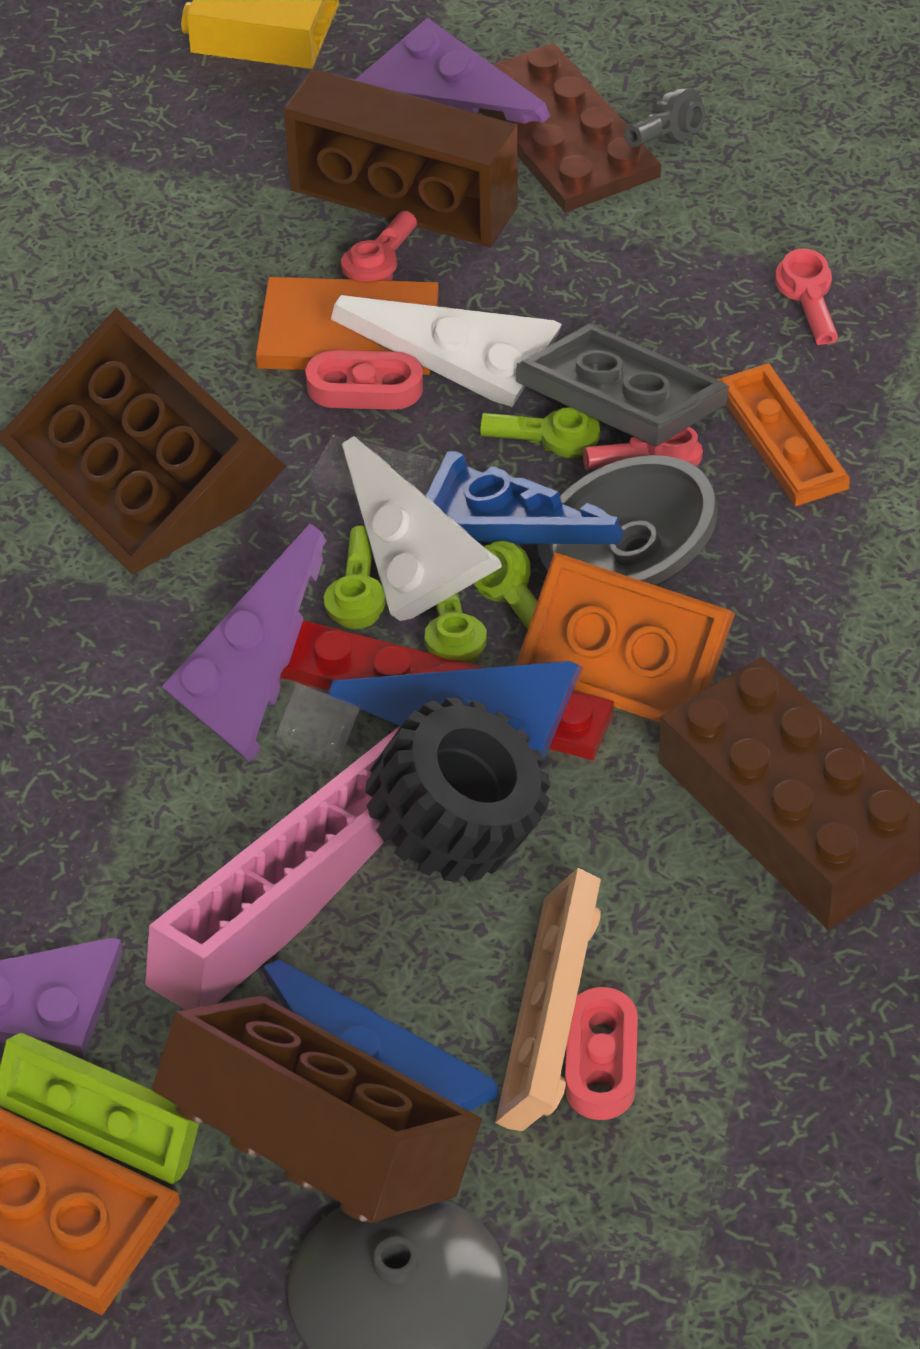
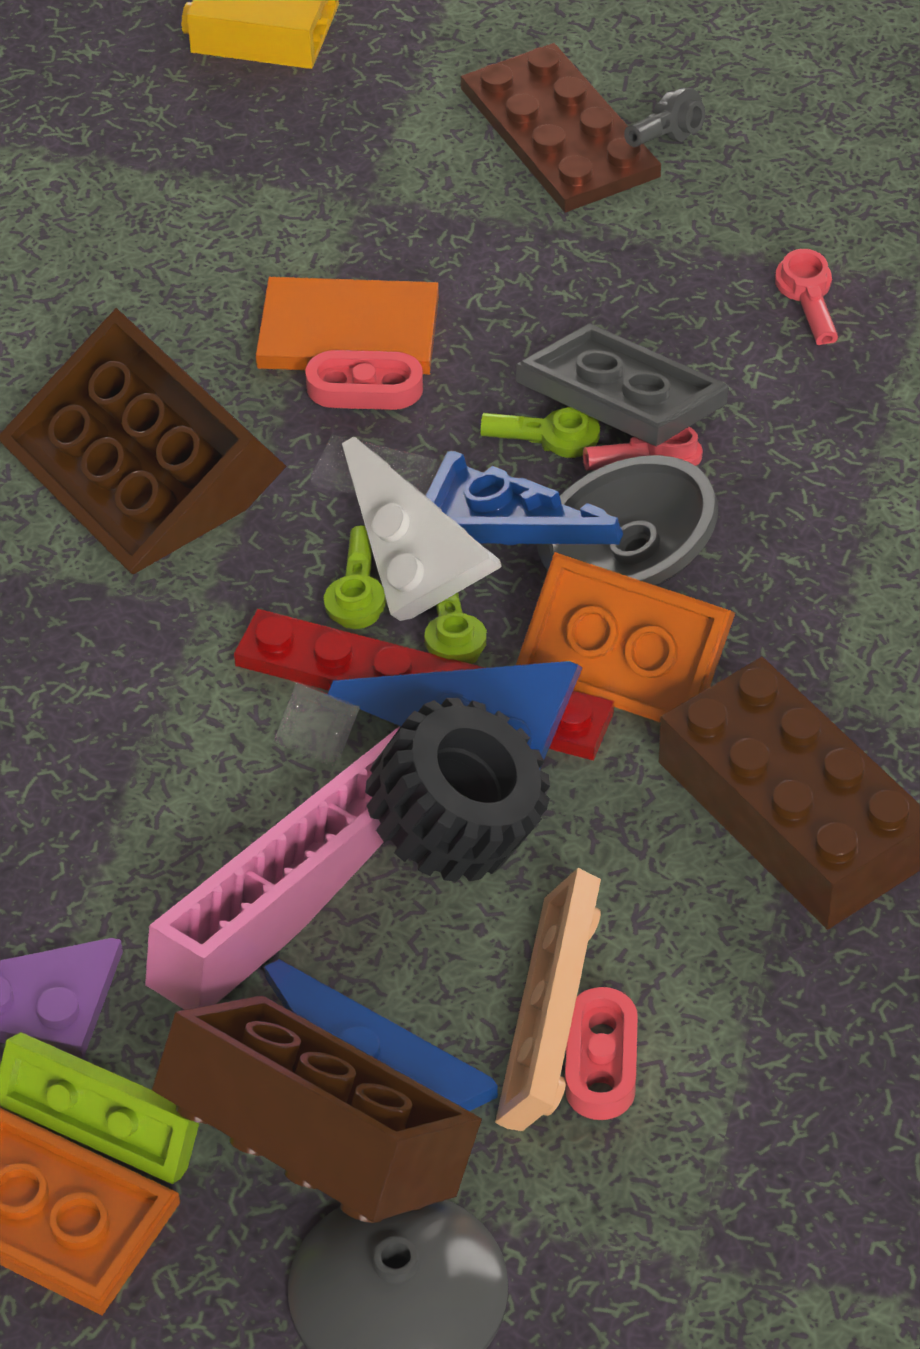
(241, 660): medium lavender wing -> none
(377, 259): coral plate -> none
(400, 155): reddish brown brick -> none
(446, 71): medium lavender wing -> none
(459, 344): white wing -> none
(510, 580): lime plate -> none
(784, 435): orange tile -> none

